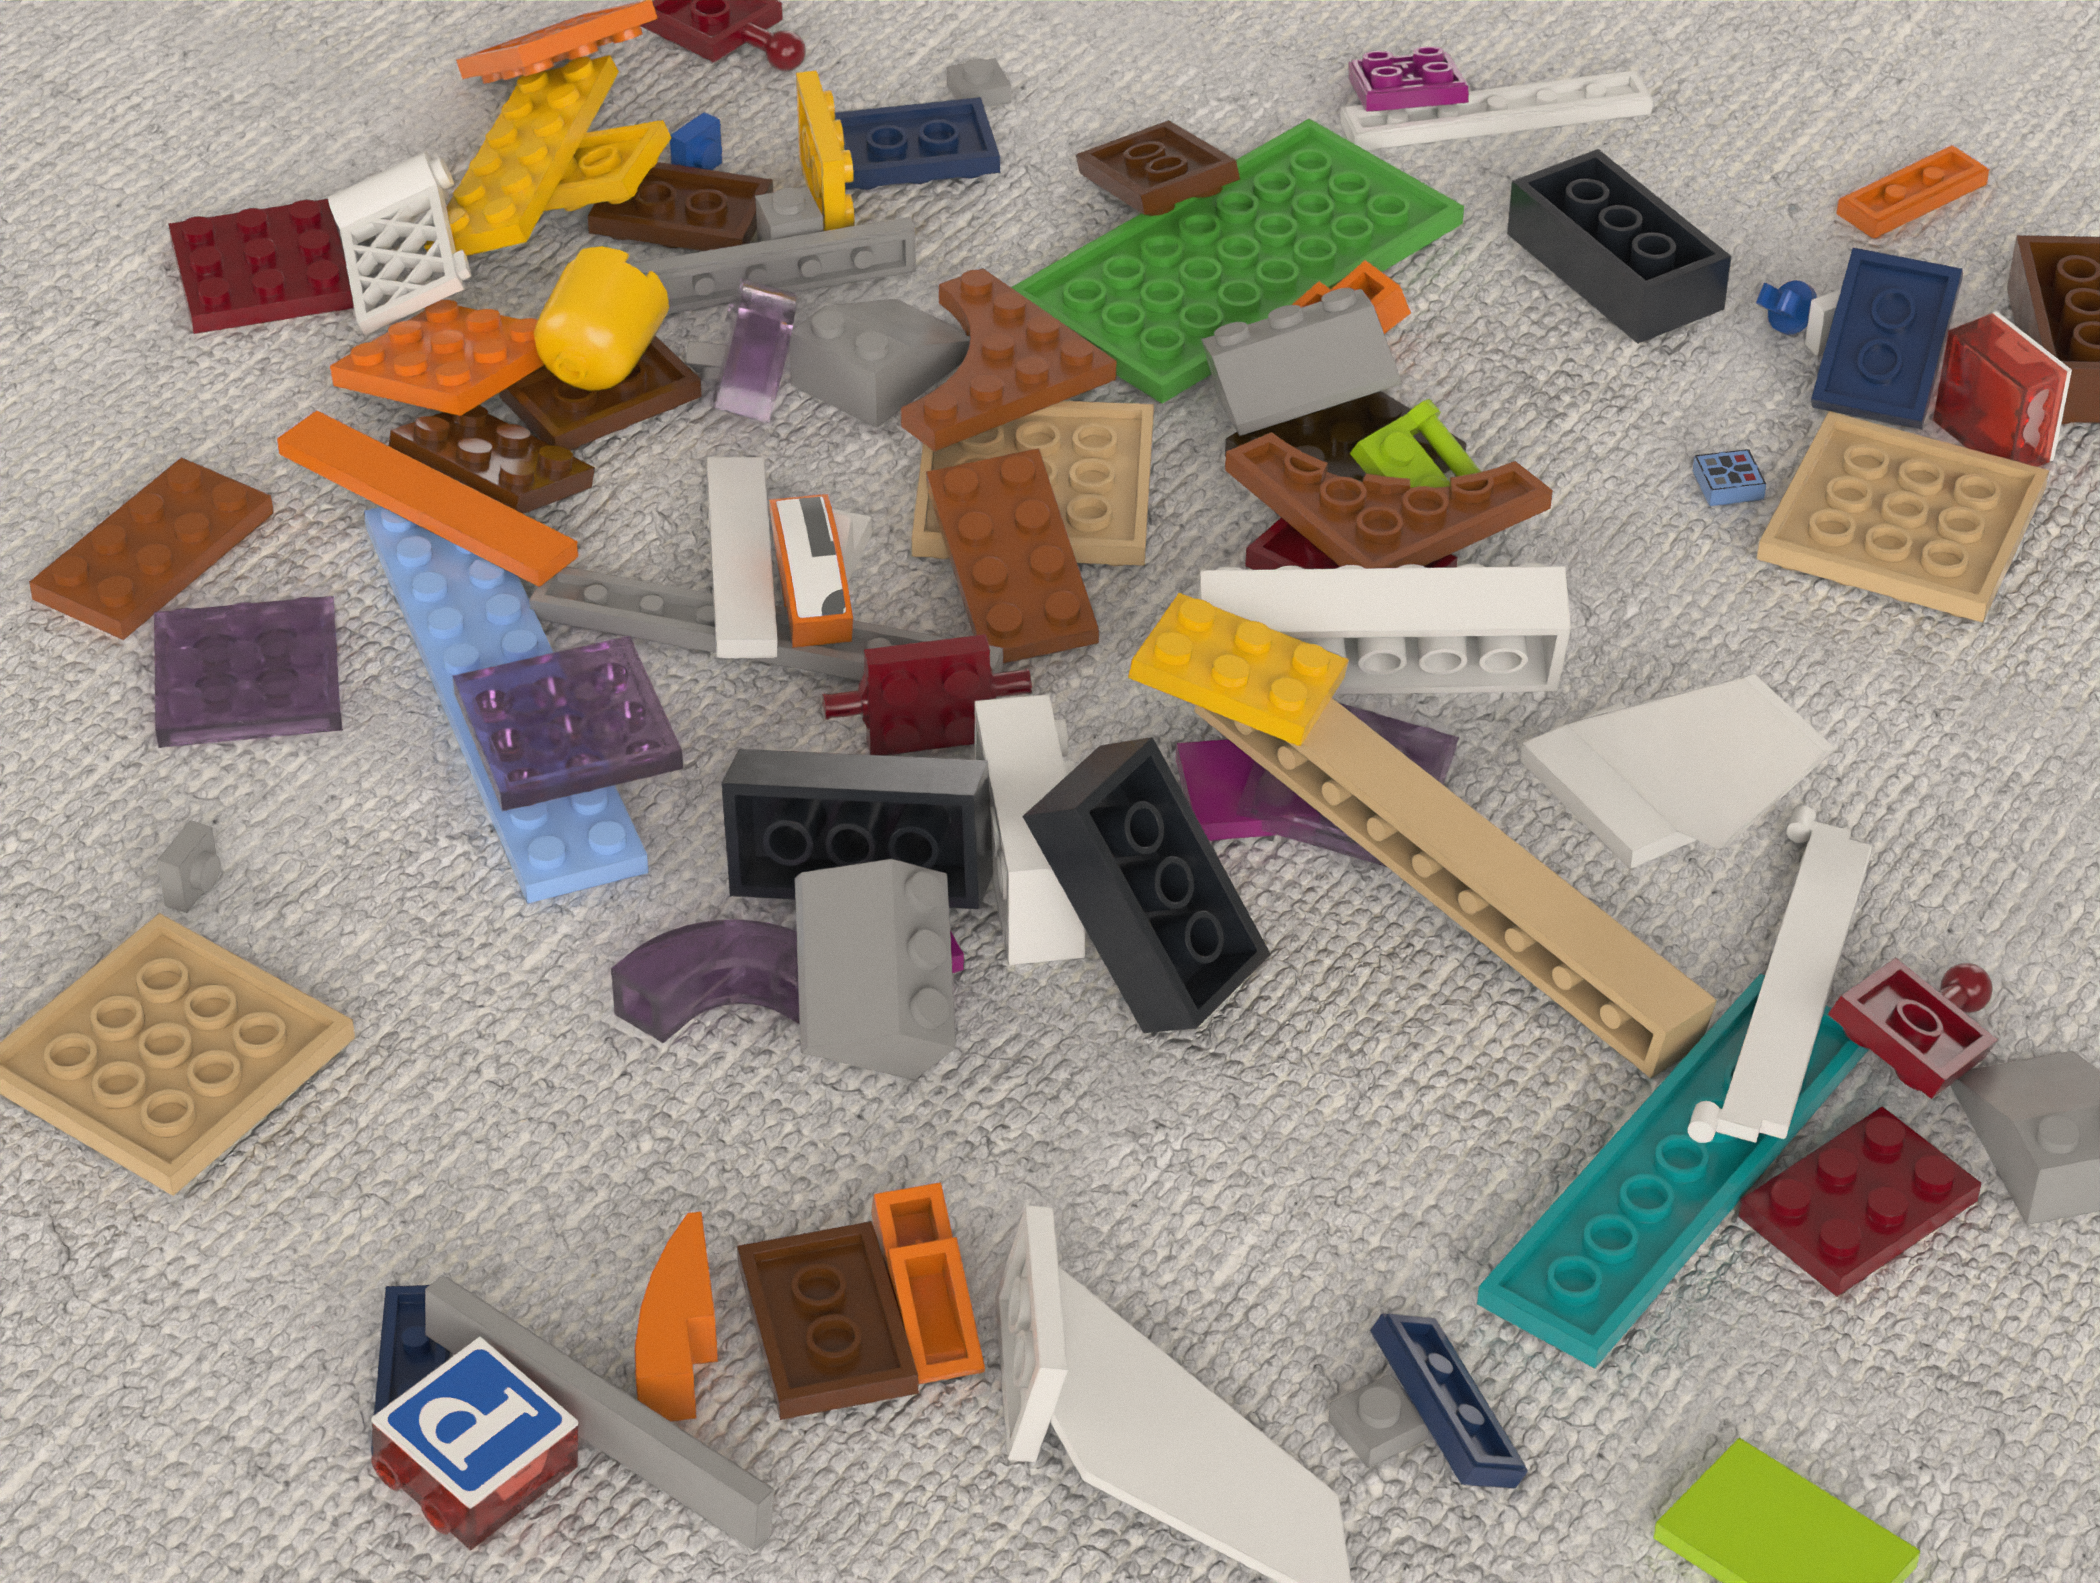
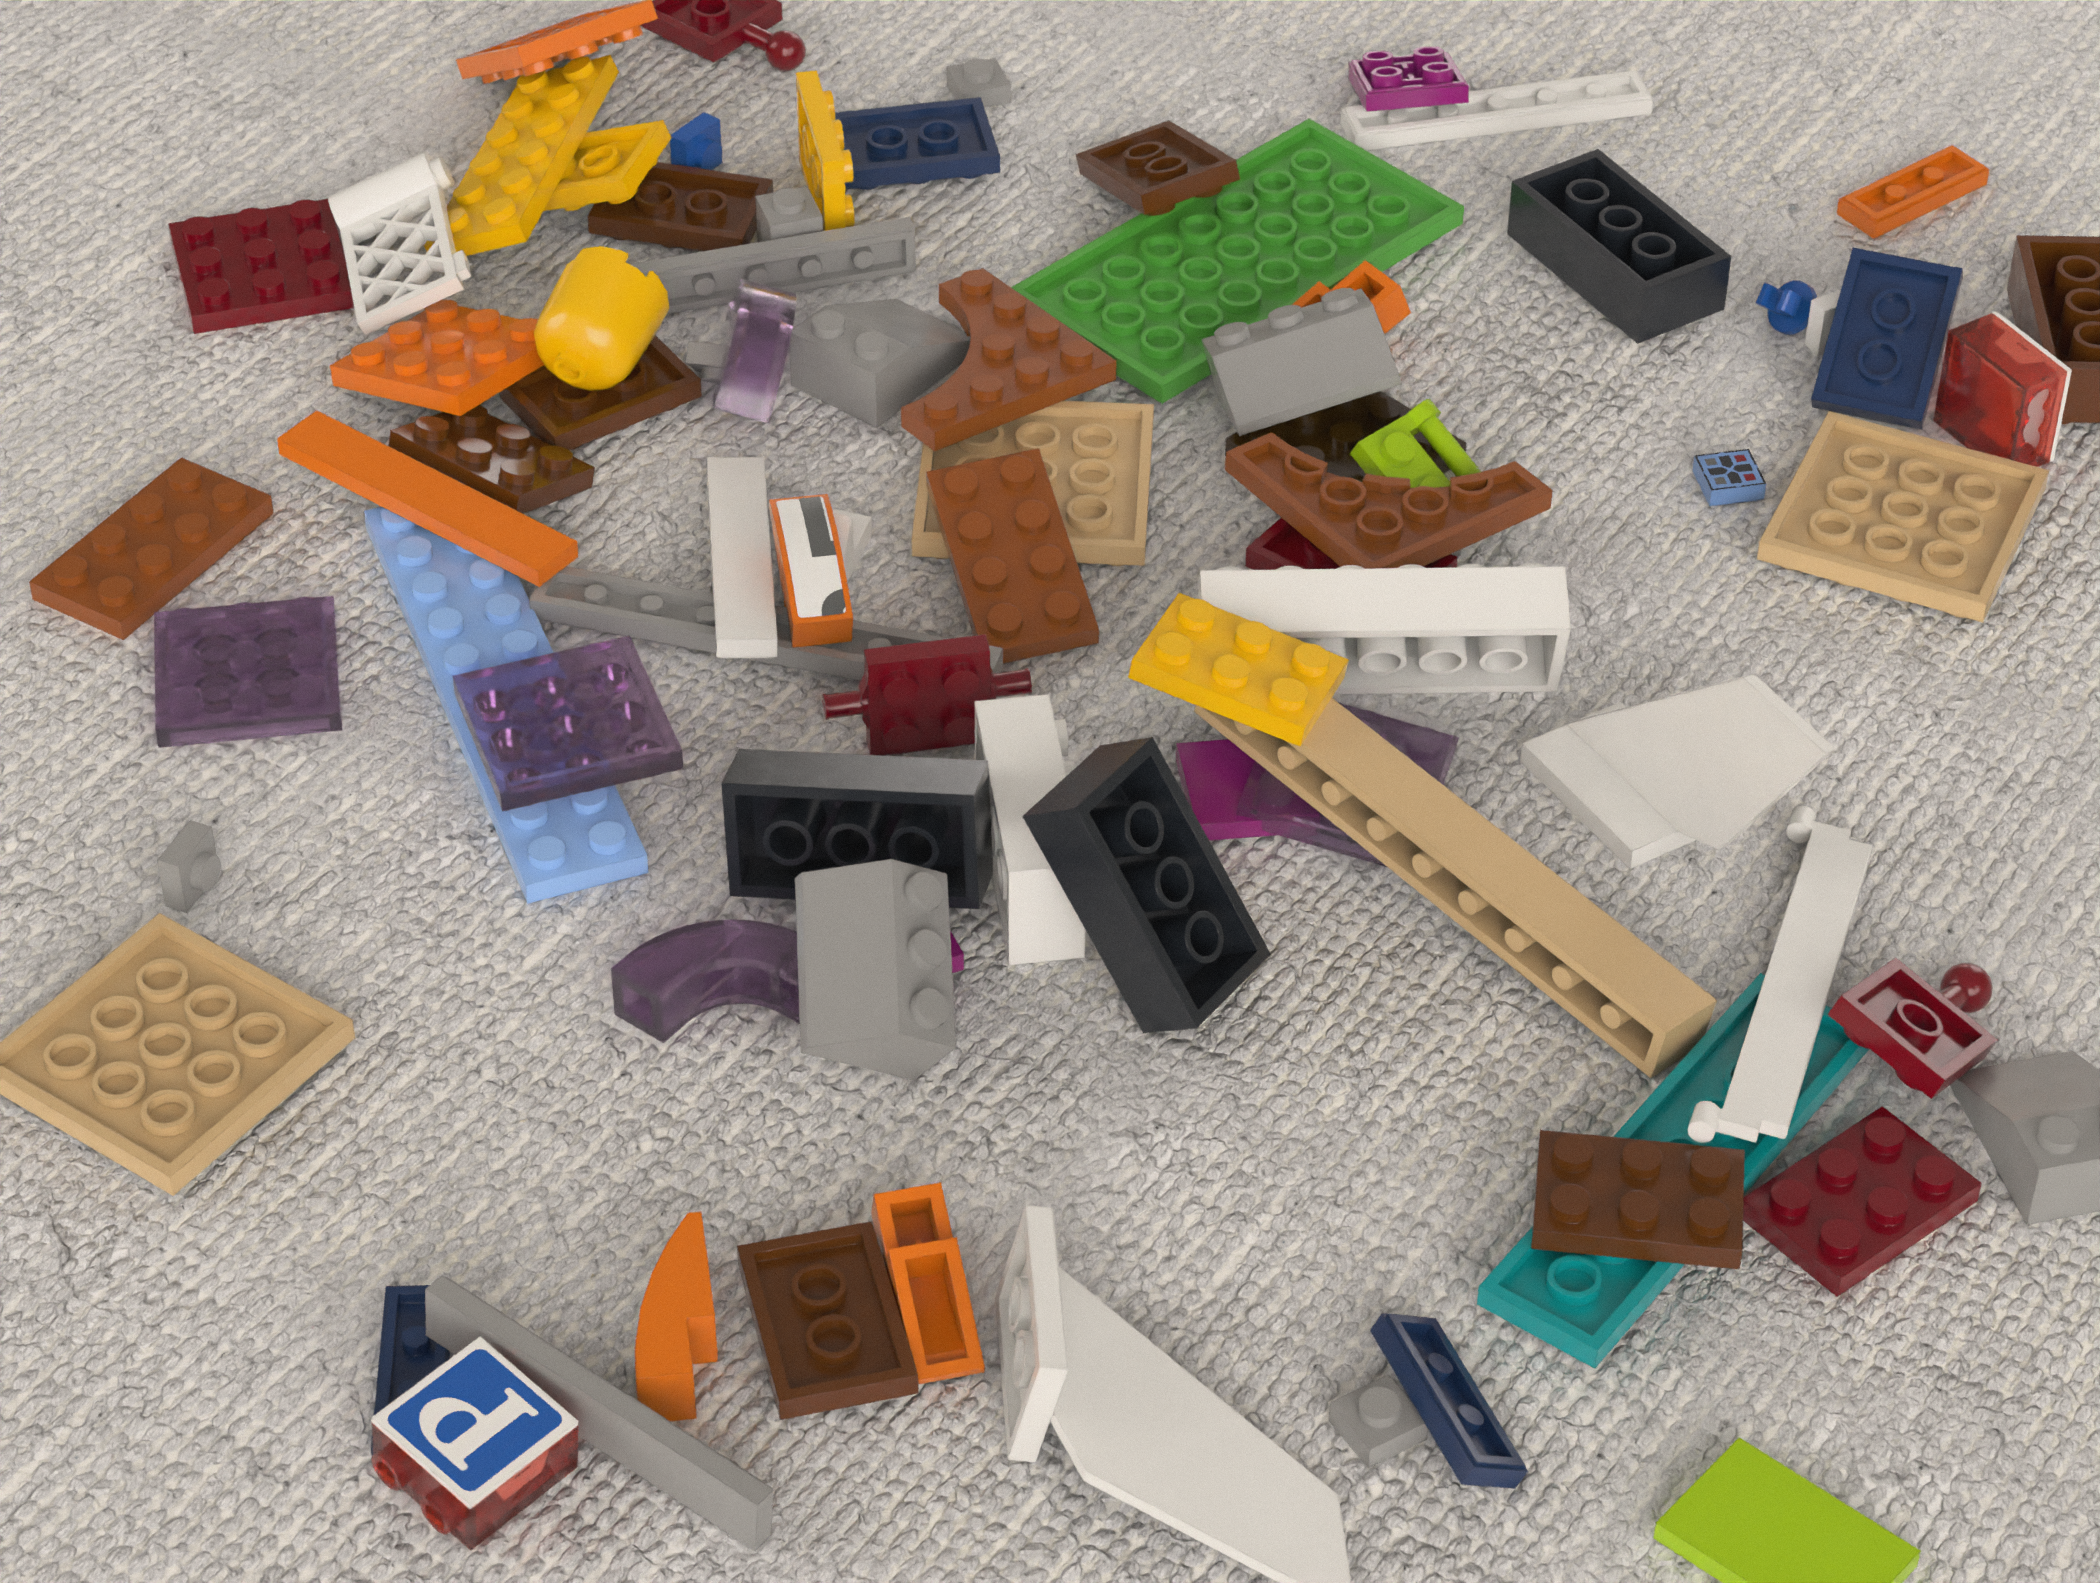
(1639, 1199): none -> reddish brown plate

